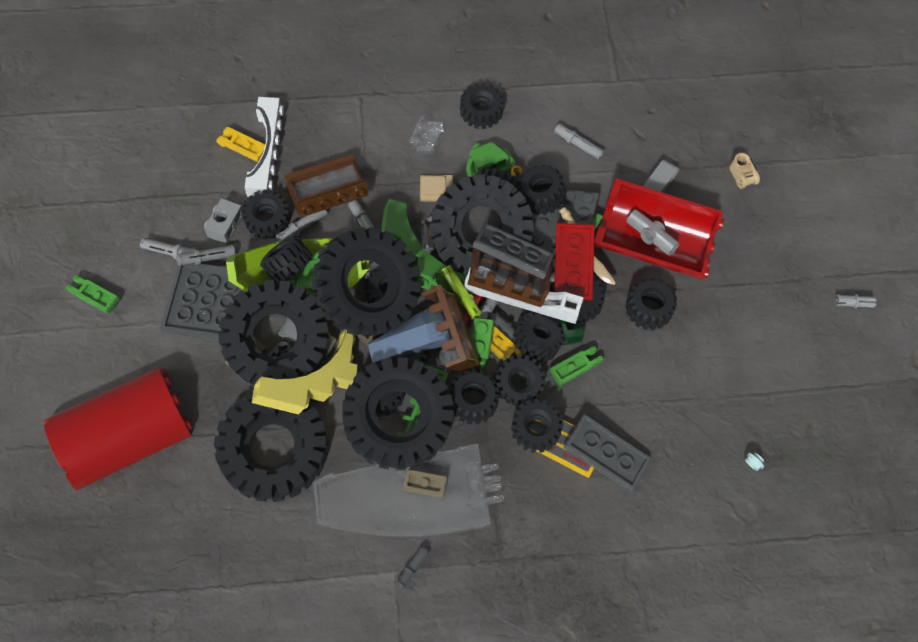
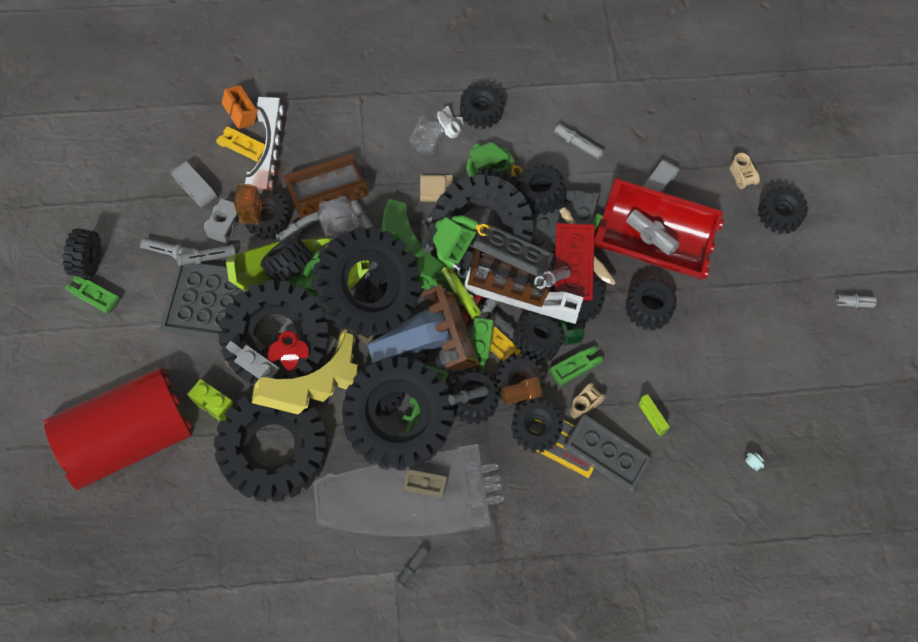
(82, 253): none -> black tyre
(193, 184): none -> light grey beam
(216, 402): none -> lime piece
(240, 106): none -> orange piece
(248, 204): none -> clear orange brick
(253, 361): none -> light grey plate
(288, 353): none -> red plate
(337, 217): none -> clear brick
(451, 125): none -> white plate
(454, 237): none -> bright green torso
(464, 395): none -> dark grey piece
(525, 390): none -> clear orange piece
(549, 278): none -> light grey pin
(588, 399): none -> tan piece
(653, 415): none -> lime tile
(791, 202): none -> black tyre

